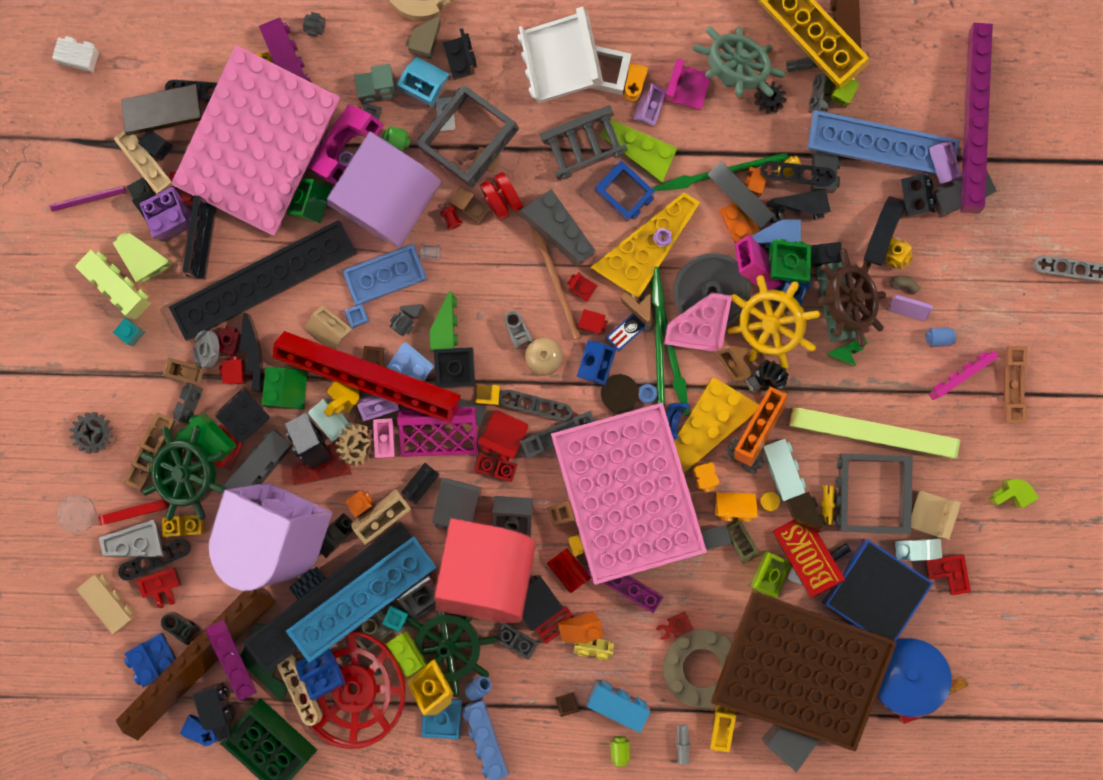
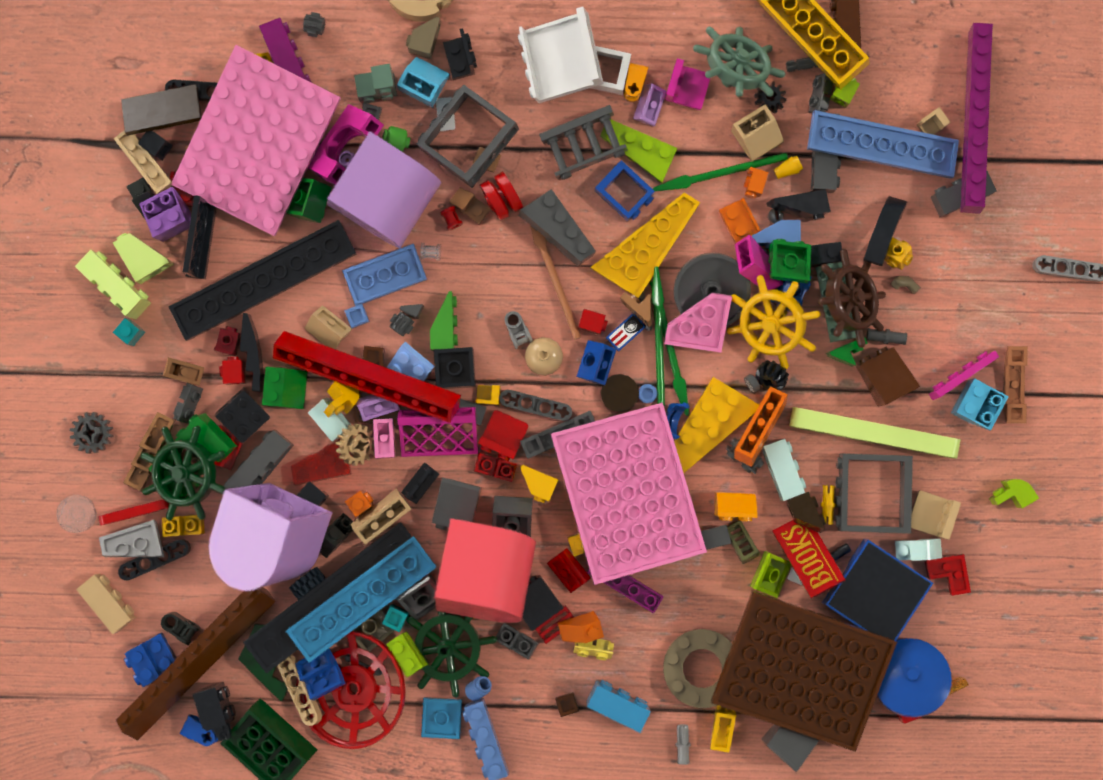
(75, 54): white brick -> none
(87, 198): magenta bar -> none
(158, 583): red hinge -> none
(206, 349): light grey tile -> none
(231, 660): magenta brick -> none
(307, 441): brick -> none
(313, 494): none -> black panel
(430, 689): yellow slope -> none
(539, 484): none -> yellow slope
(561, 513): medium nougat slope -> none
(581, 286): red bracket -> none
(620, 750): lime brick -> none
(662, 242): lavender plate -> none
(677, 625): clear red plate -> none
(705, 477): light orange brick -> none
(733, 361): medium nougat slope -> none
(740, 194): dark grey slope -> none
(757, 133): none -> tan slope
(770, 501): yellow tile -> none
(797, 173): black beam -> none
(886, 376): none -> reddish brown slope
(887, 336): none -> dark grey pin
(910, 307): lavender slope -> none
(913, 197): black brick -> none
(933, 122): none -> tan panel
(940, 337): medium blue brick -> none
(945, 162): lavender slope -> none
(979, 404): none -> medium azure slope

